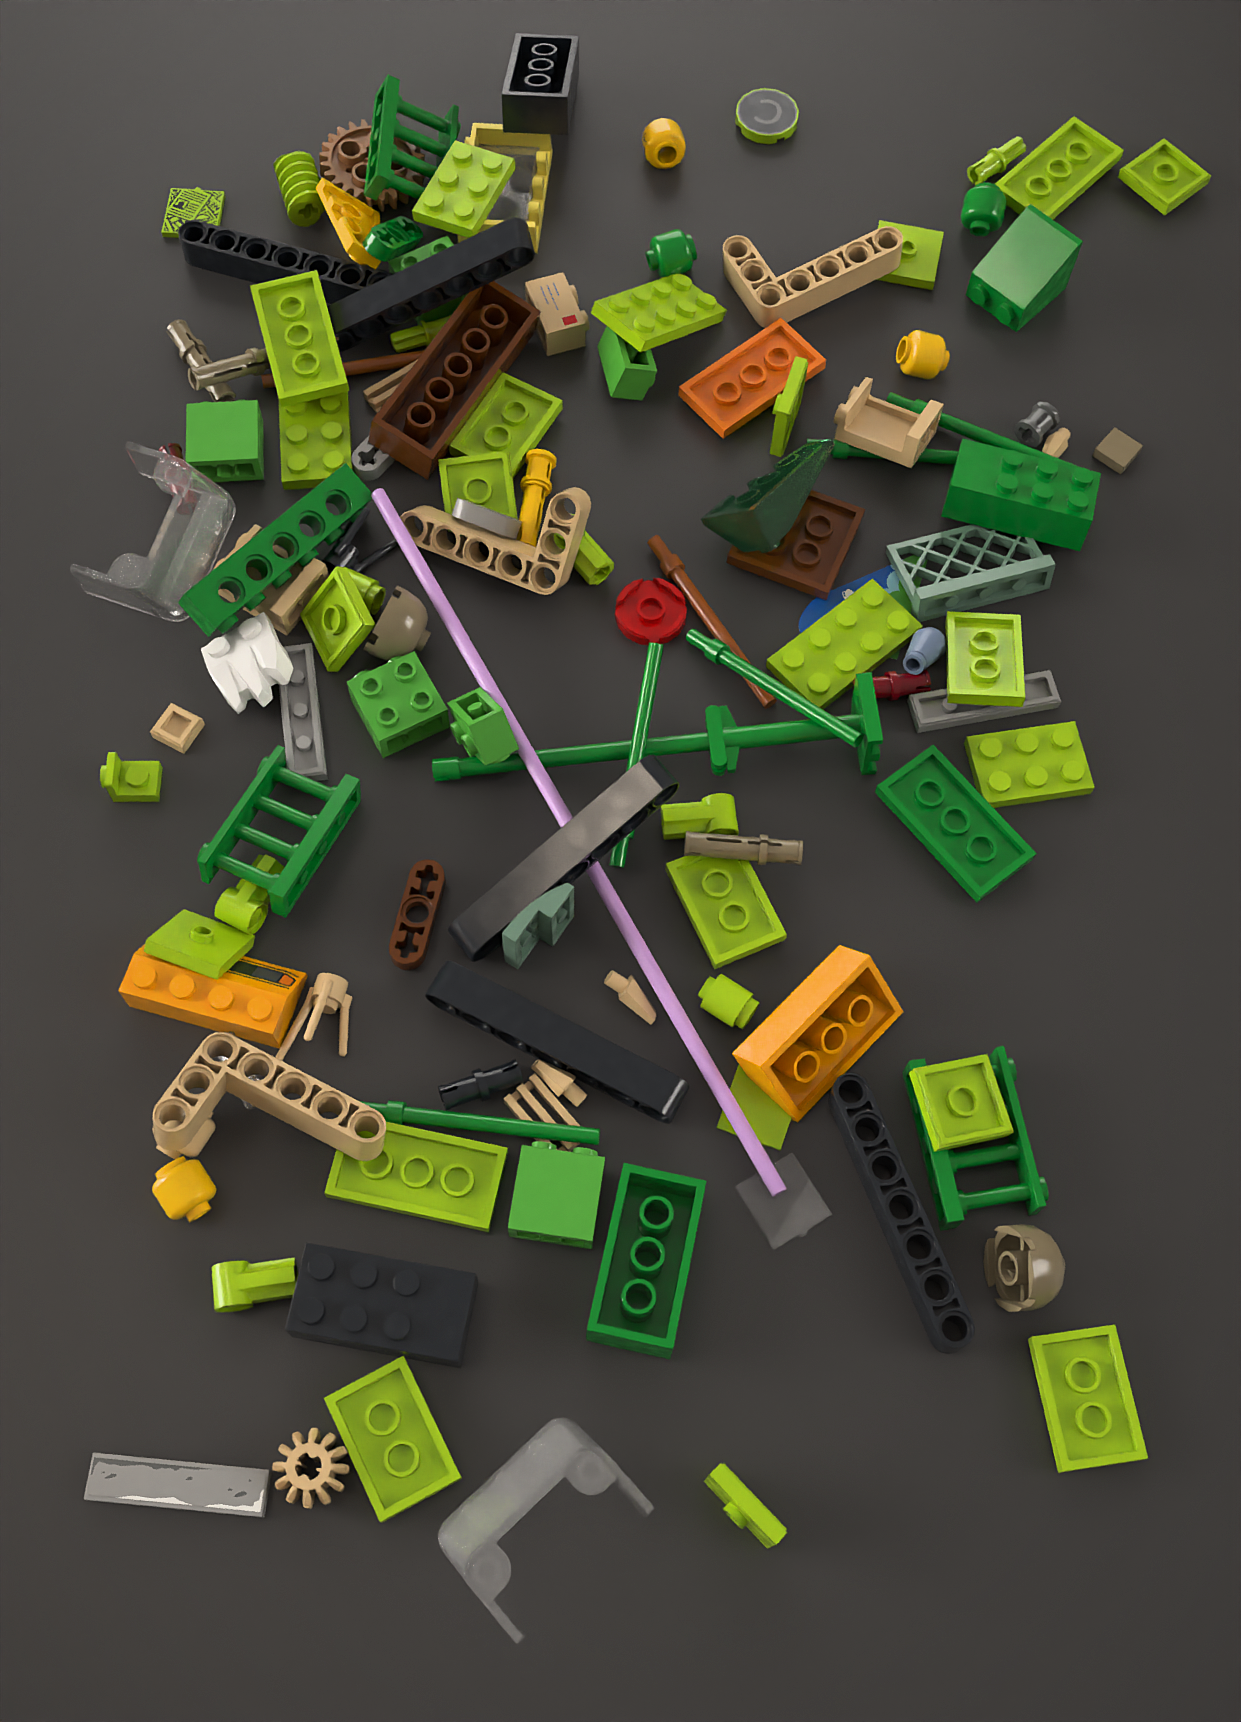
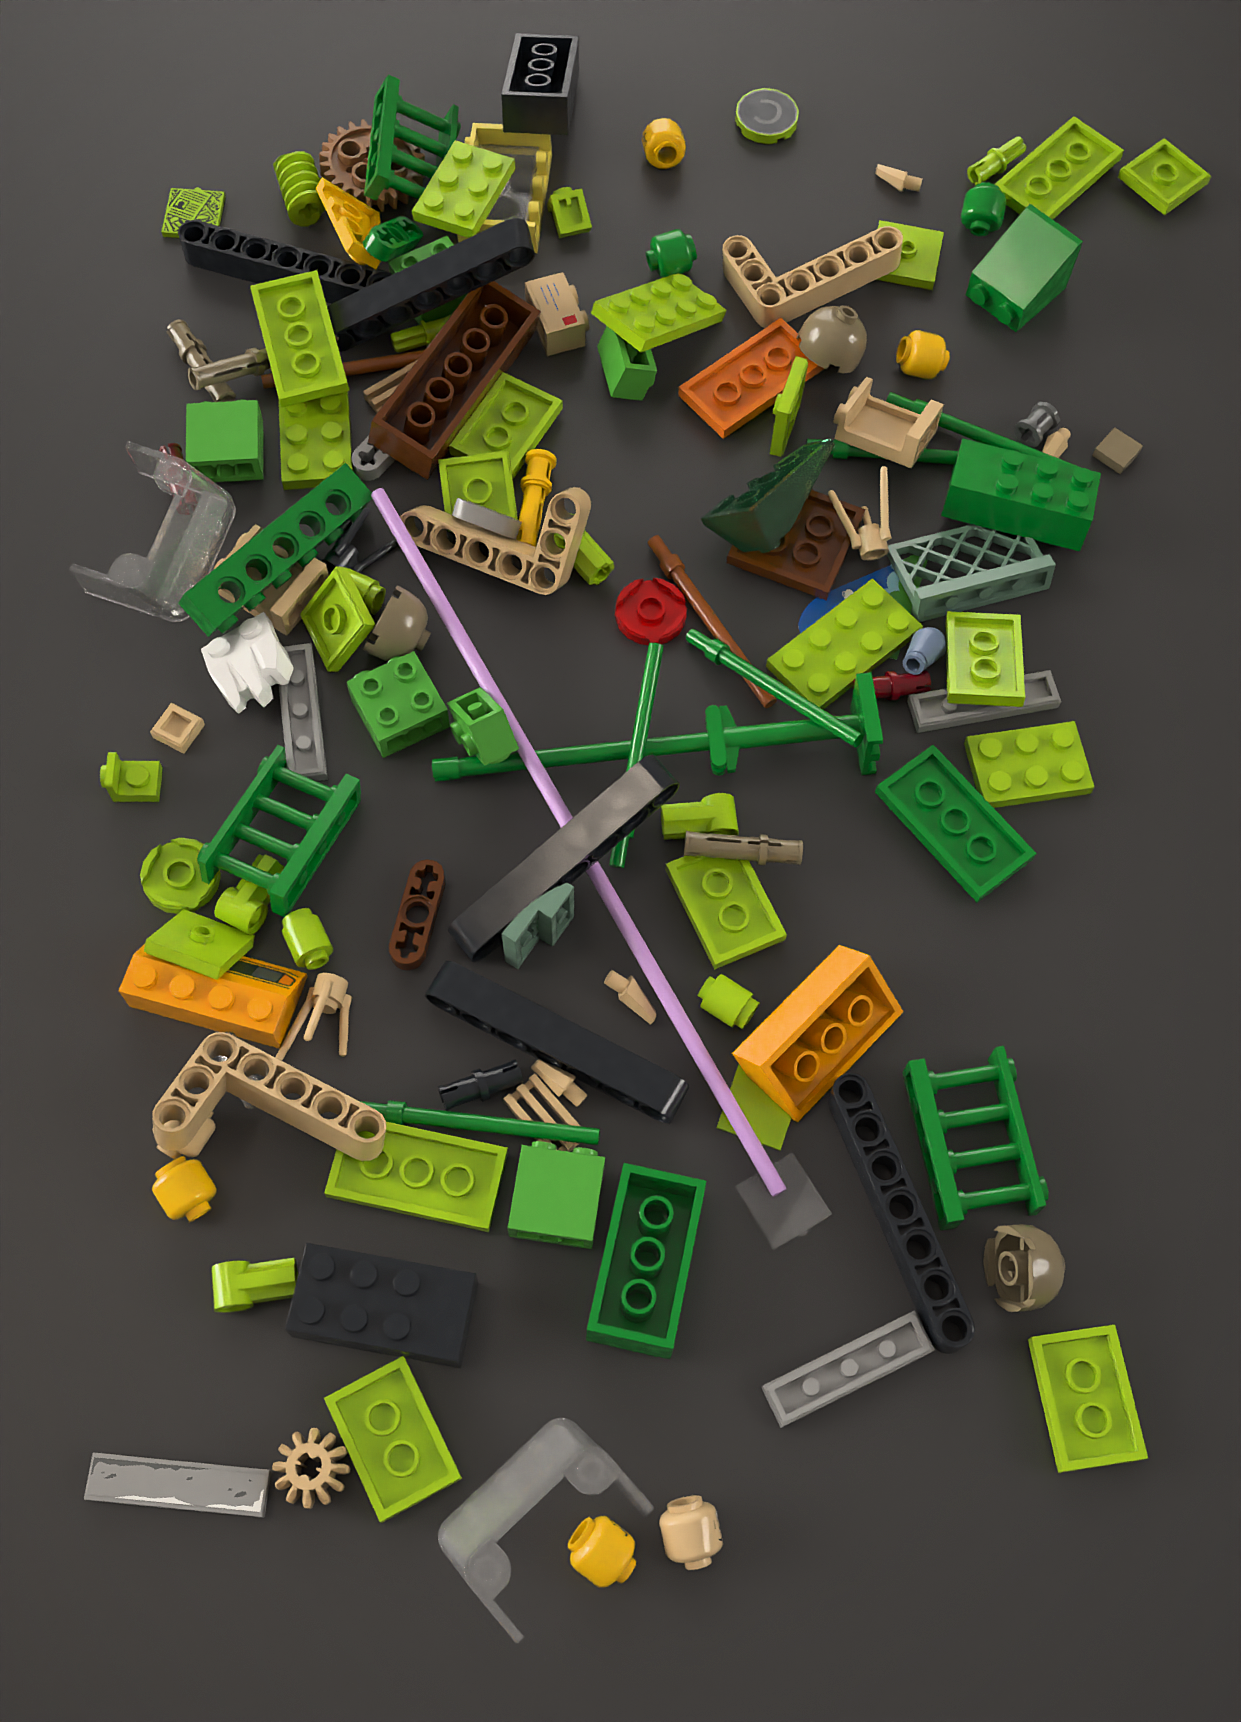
(174, 878): none -> lime tile
(306, 939): none -> lime brick
(569, 212): none -> lime bracket
(602, 1551): none -> yellow head
(691, 1532): none -> tan head
(744, 1506): lime plate -> none
(834, 337): none -> dark tan cylinder
(847, 1369): none -> light grey tile
(871, 538): none -> tan plant
(898, 178): none -> tan bar
(961, 1102): lime plate -> none

